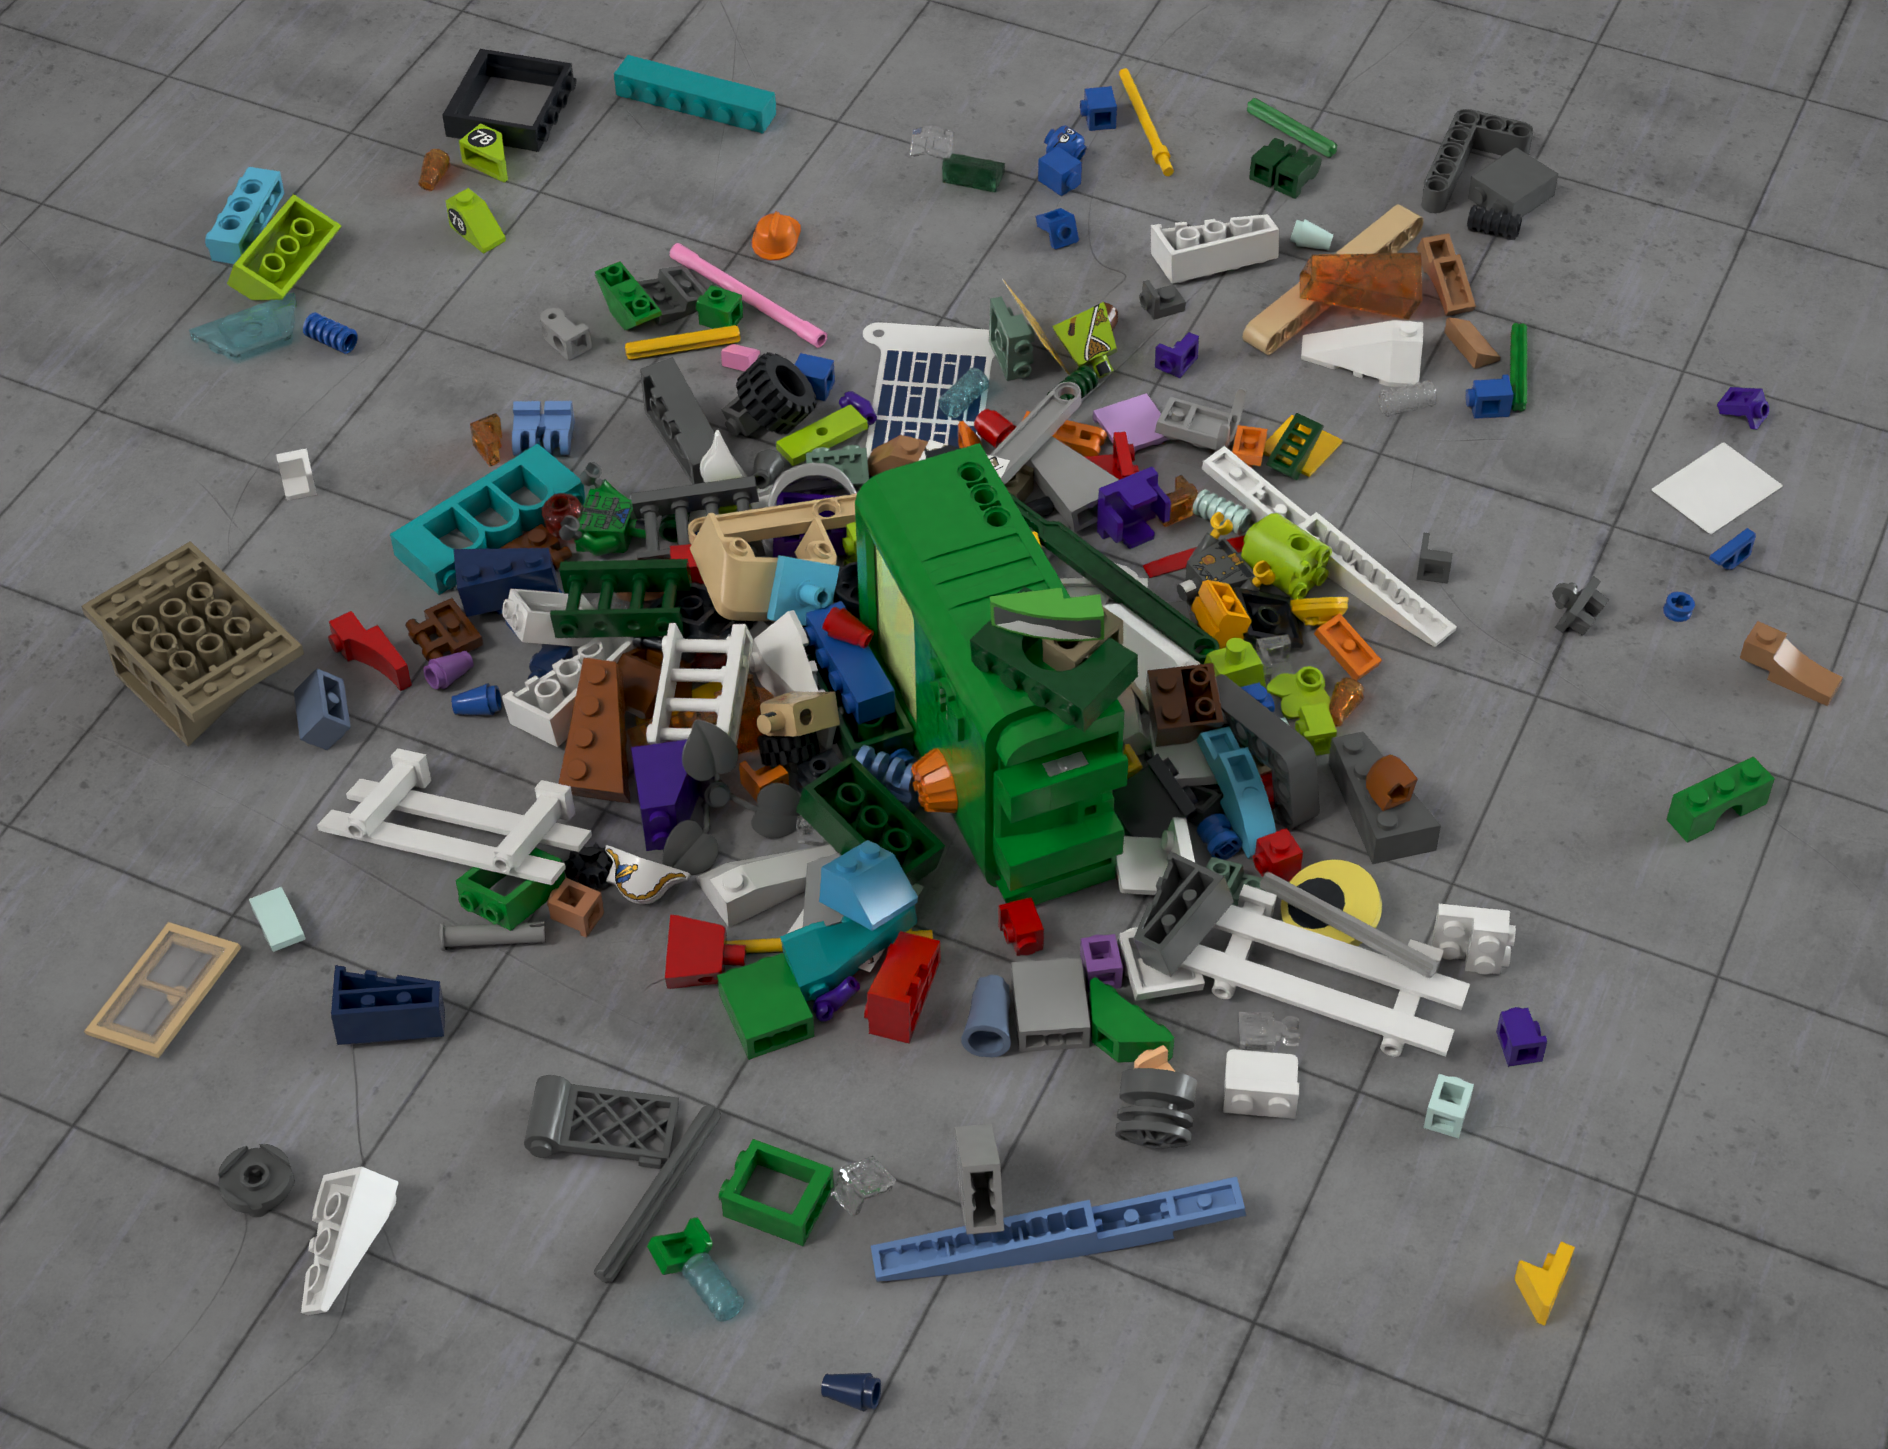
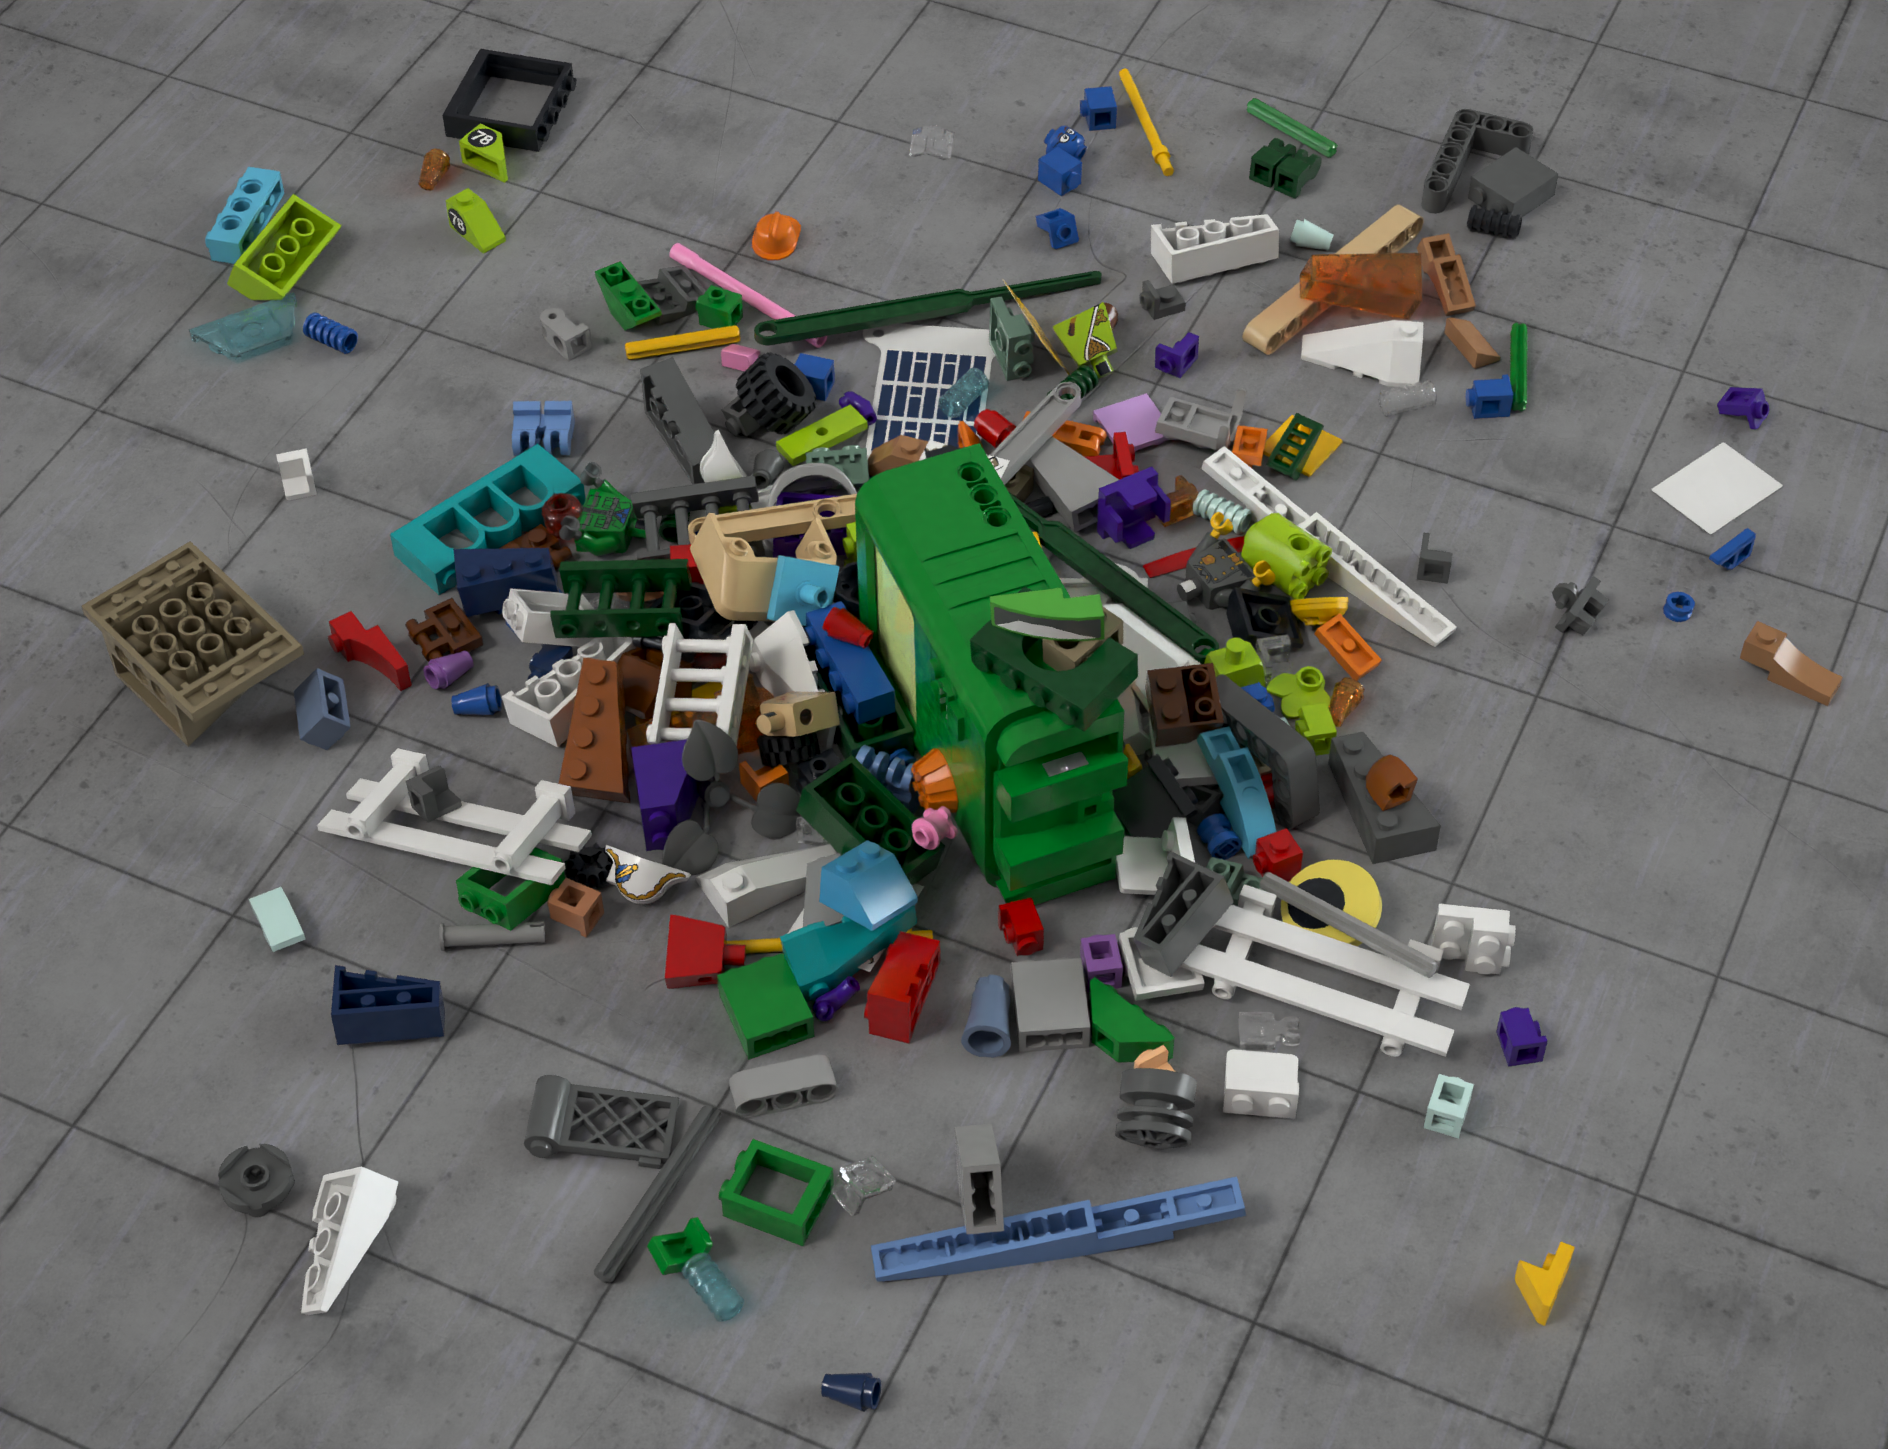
(163, 989): clear door -> none
(431, 794): none -> dark grey panel
(486, 438): clear orange bracket -> none
(695, 94): teal brick -> none
(783, 1086): none -> light grey beam
(907, 309): none -> dark green piece
(933, 828): none -> bright pink brick
(972, 172): clear green bracket -> none
(1220, 612): light orange brick -> none
(1700, 805): green arch -> none

